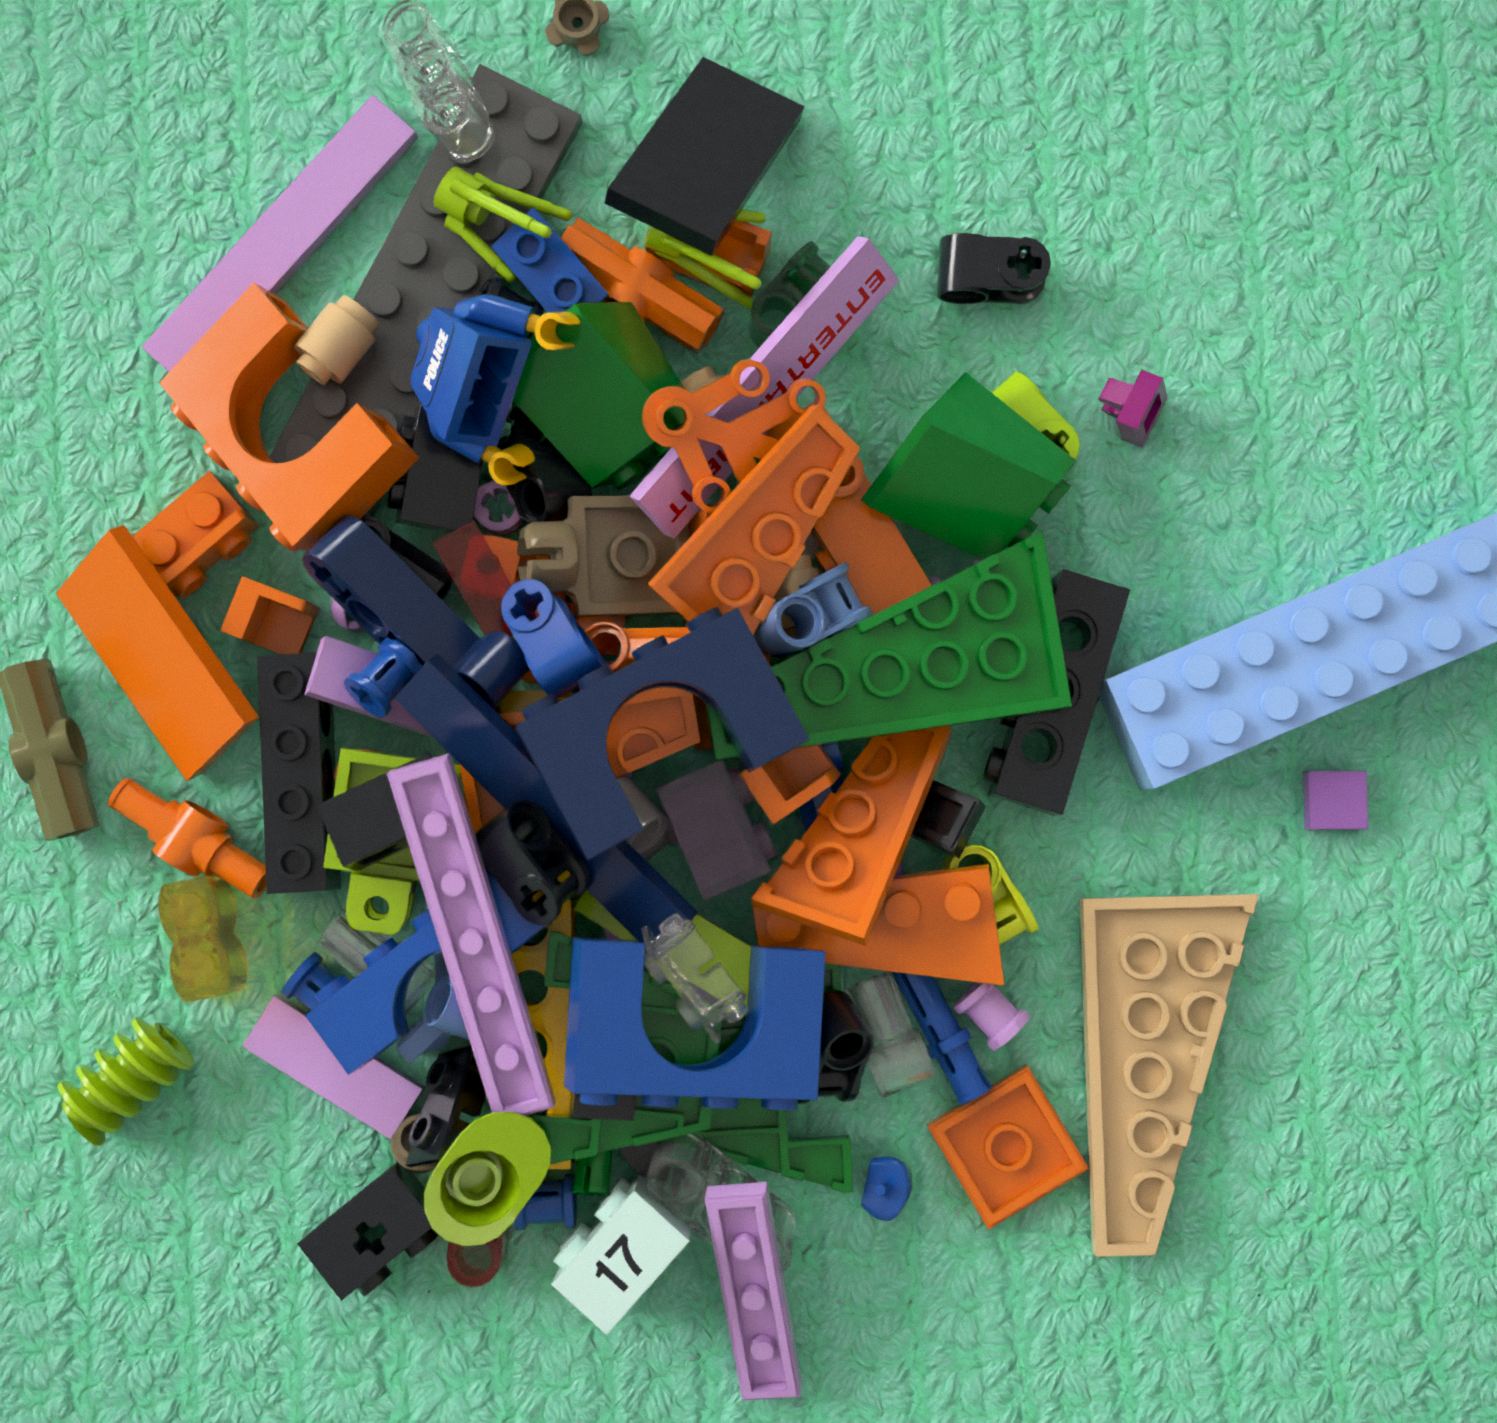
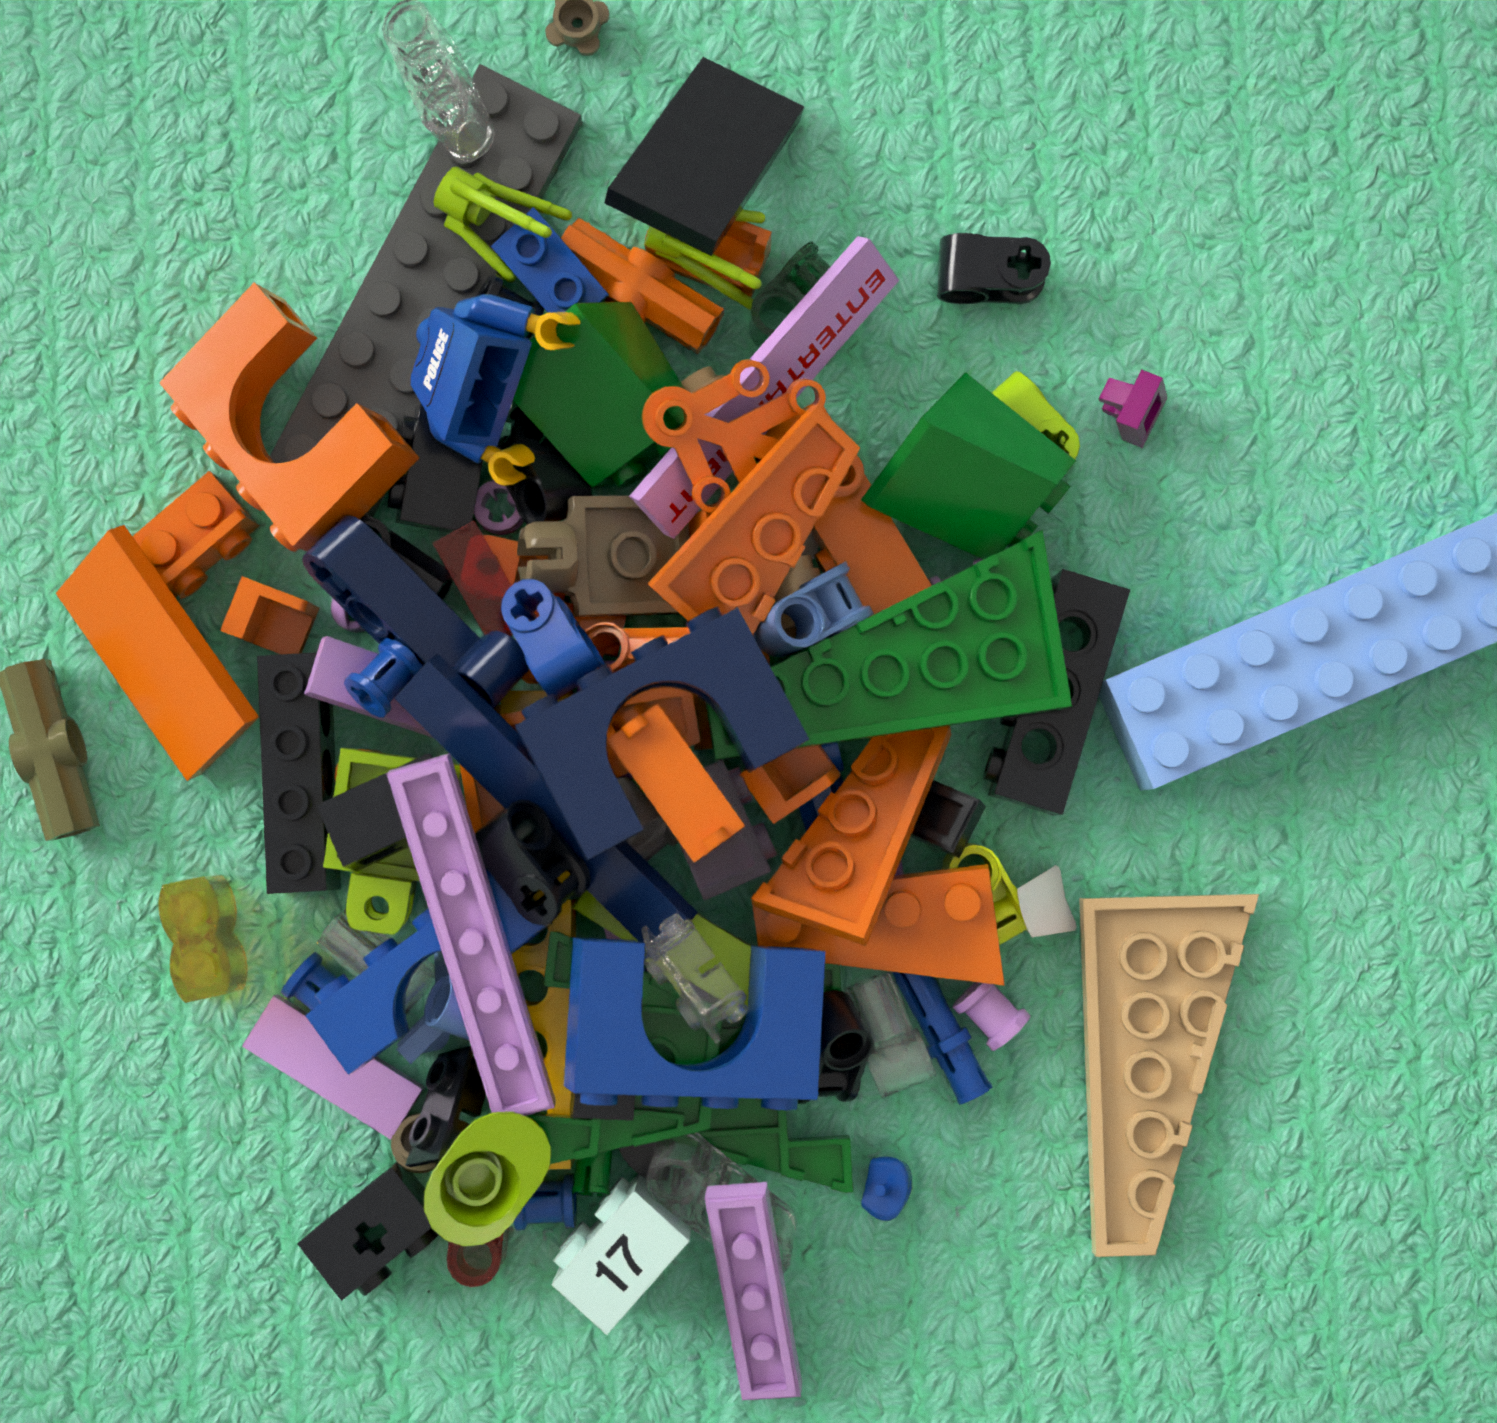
(124, 1080): lime piece -> none
(189, 837): orange pin -> none
(290, 226): lavender tile -> none
(336, 341): tan brick -> none
(674, 780): none -> orange brick
(1007, 1147): orange tile -> none
(1045, 905): none -> white sticker
(1335, 800): medium lavender tile -> none

